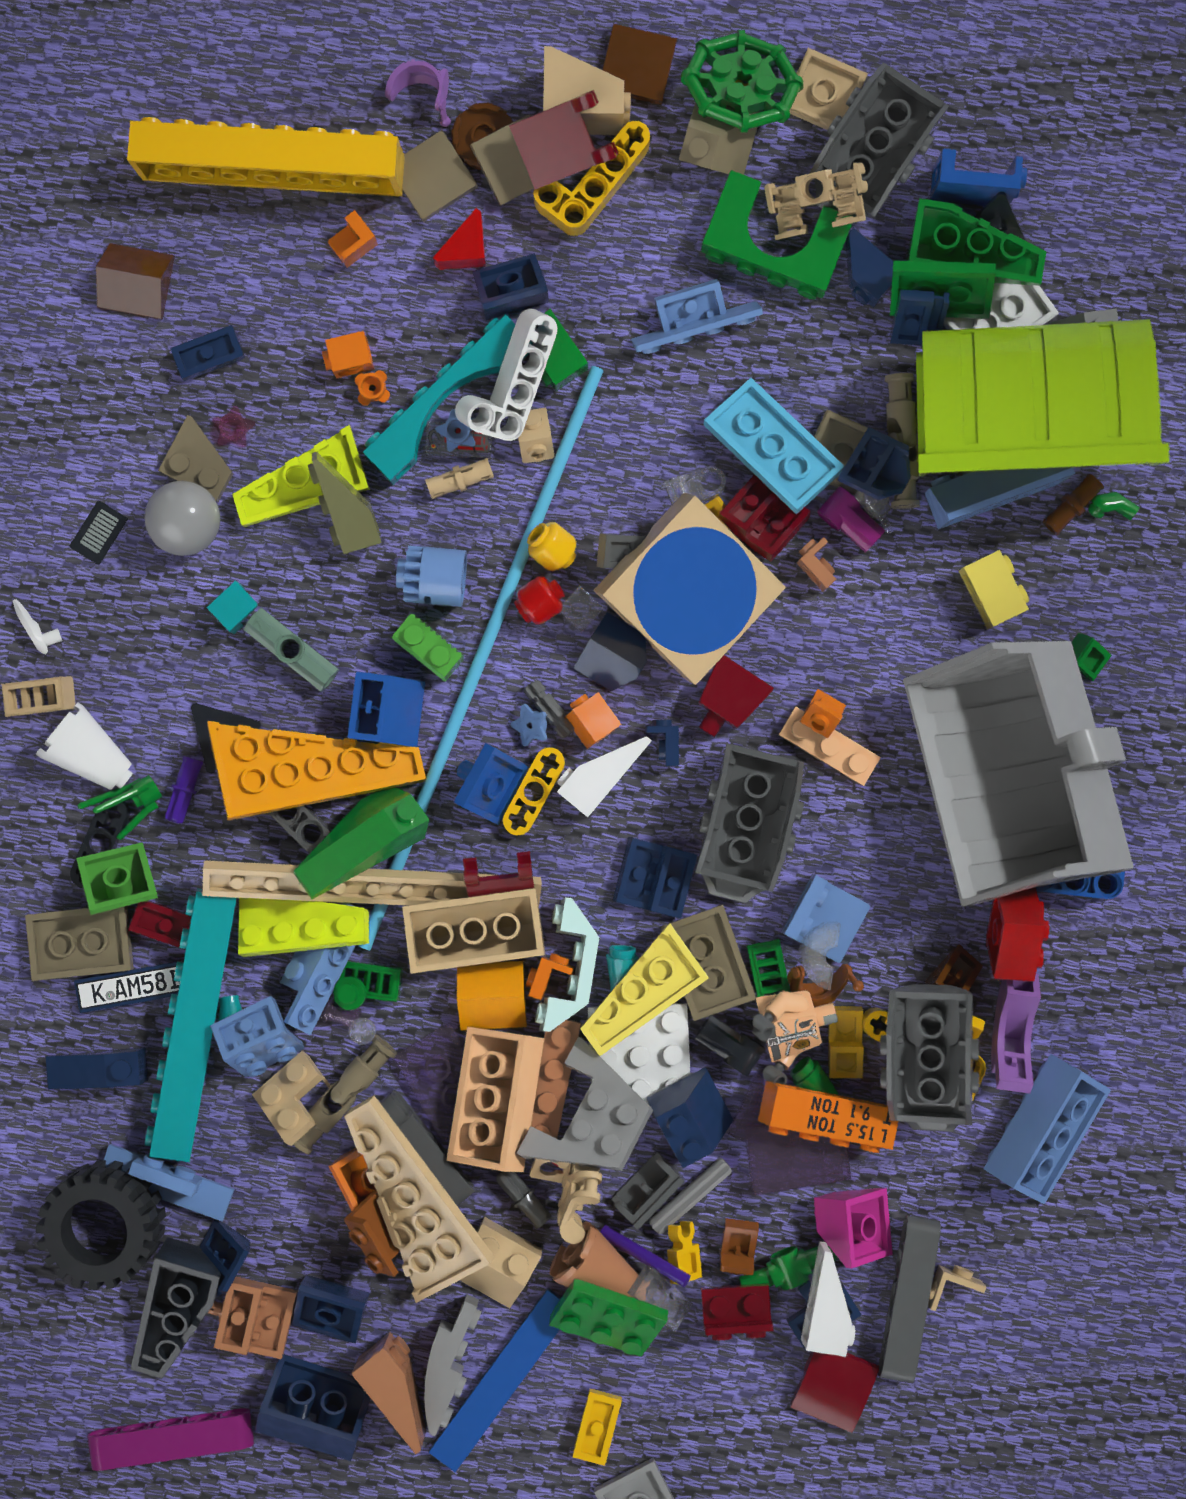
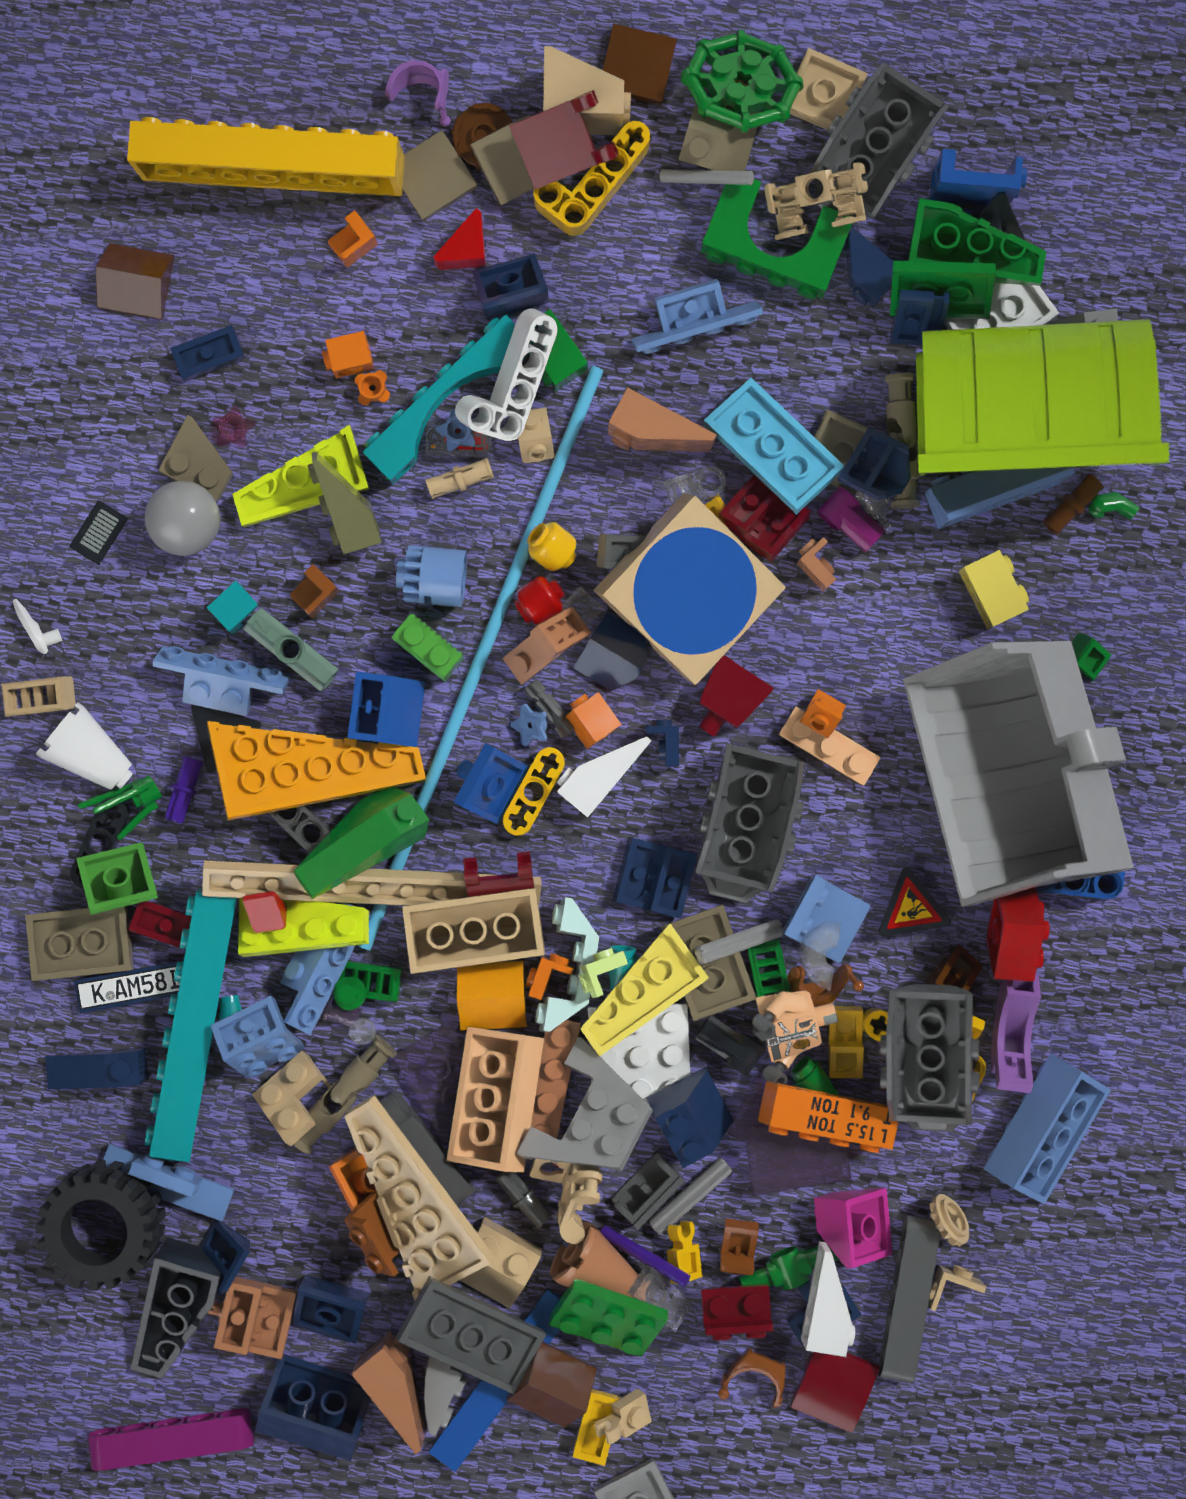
(220, 682): none -> medium blue bracket
(265, 911): none -> slope
(314, 591): none -> dark orange panel
(470, 1335): none -> dark grey plate
(546, 644): none -> nougat bracket
(555, 1386): none -> reddish brown slope
(604, 962): none -> yellowish green bracket
(628, 1417): none -> tan plate
(650, 426): none -> nougat slope
(706, 177): none -> light grey bar
(739, 941): none -> light grey axle
(760, 1363): none -> dark orange helmet
(911, 908): none -> piece
(949, 1220): none -> tan gear

